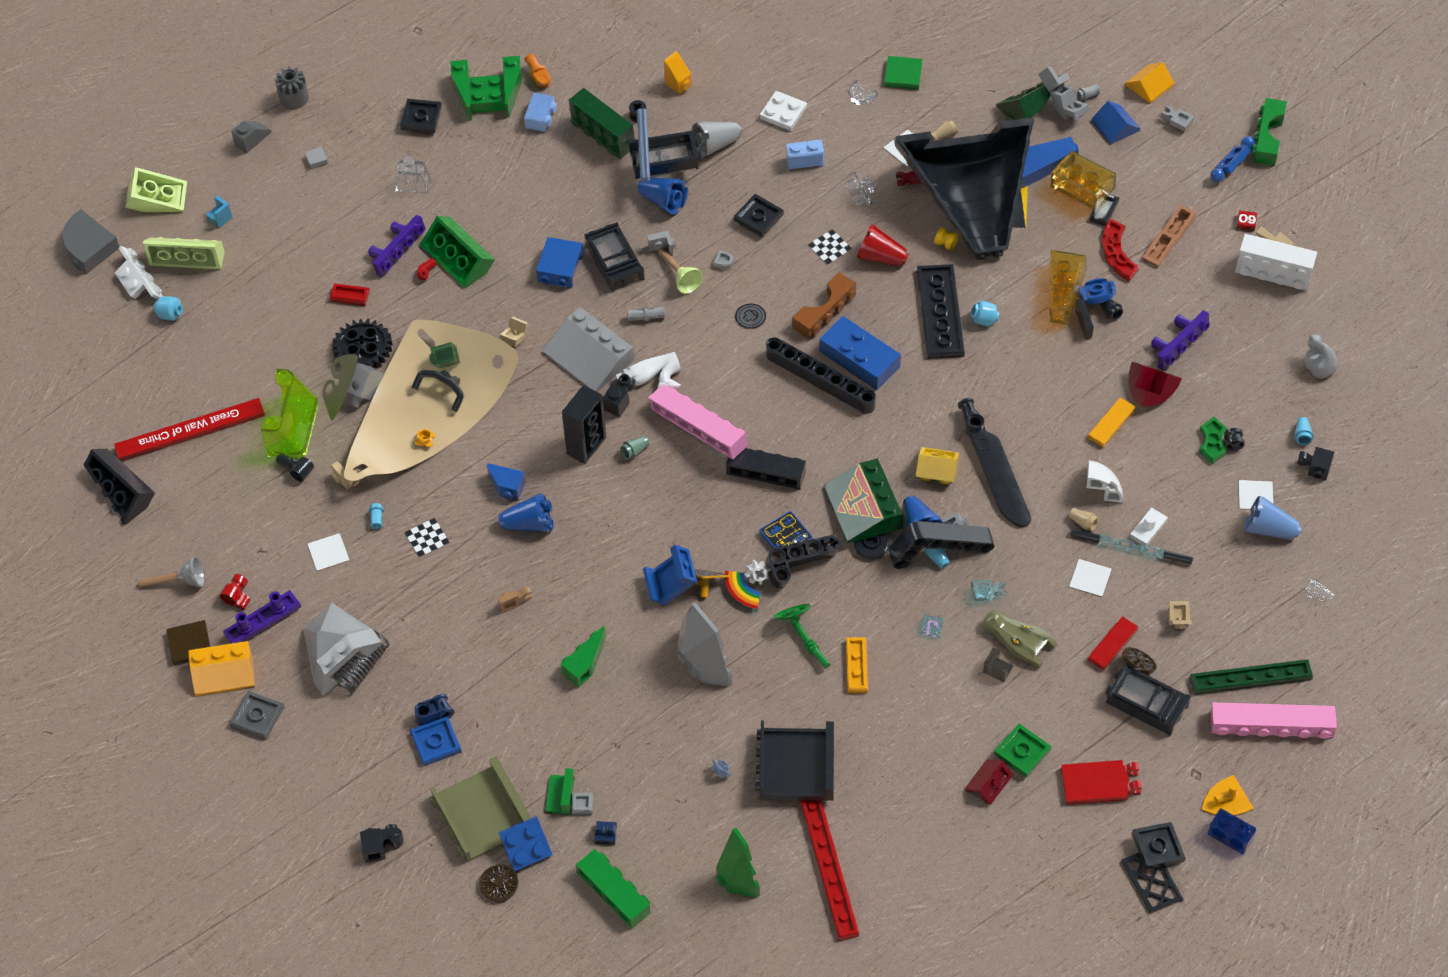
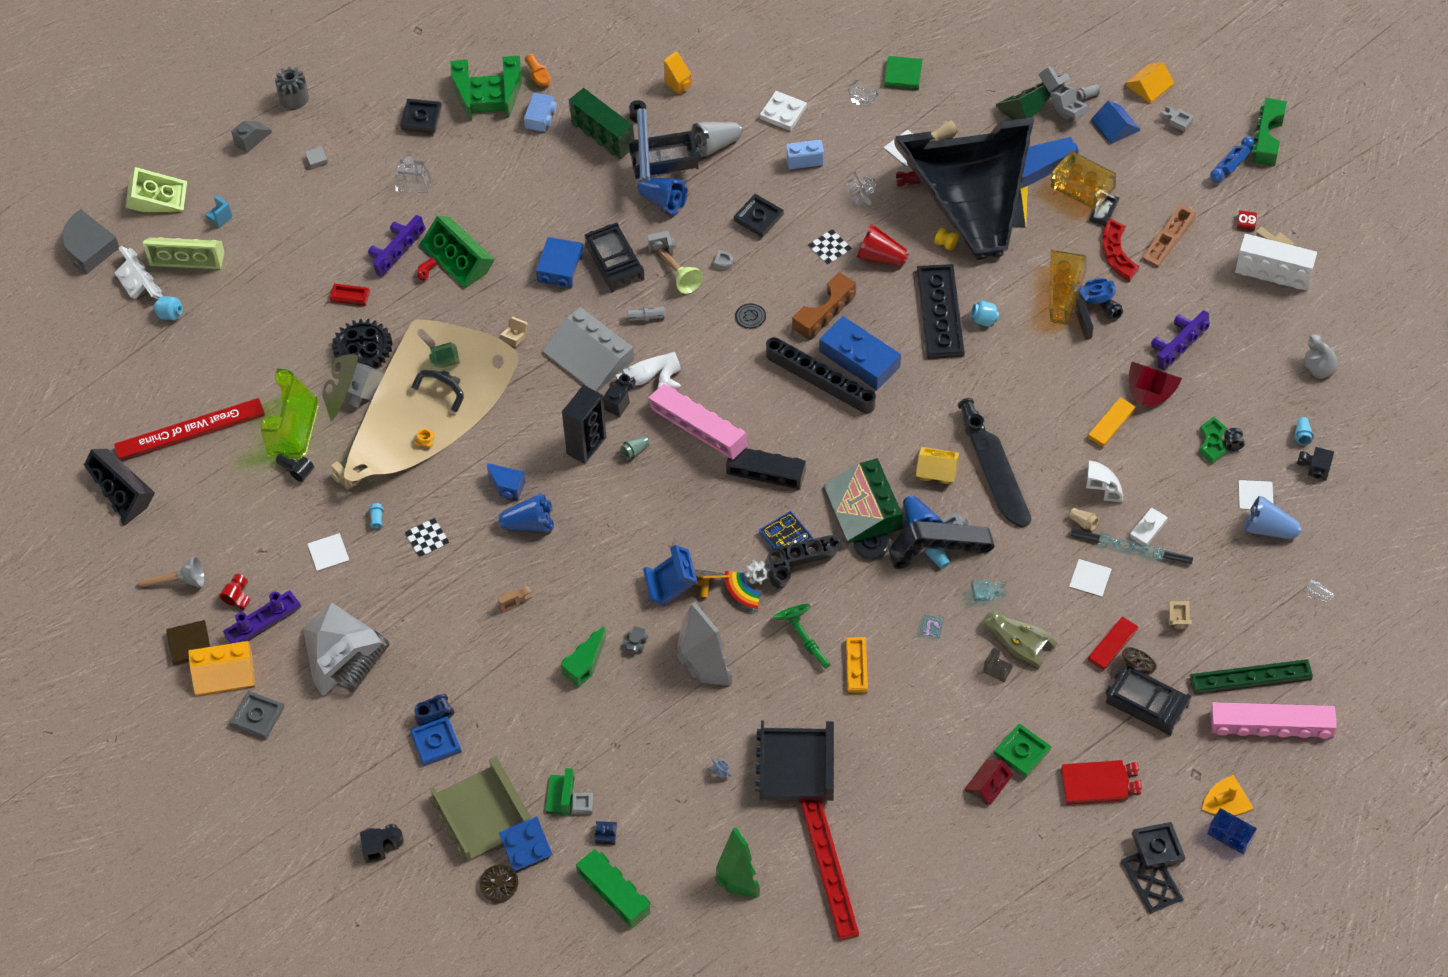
(635, 637): none -> dark grey piece

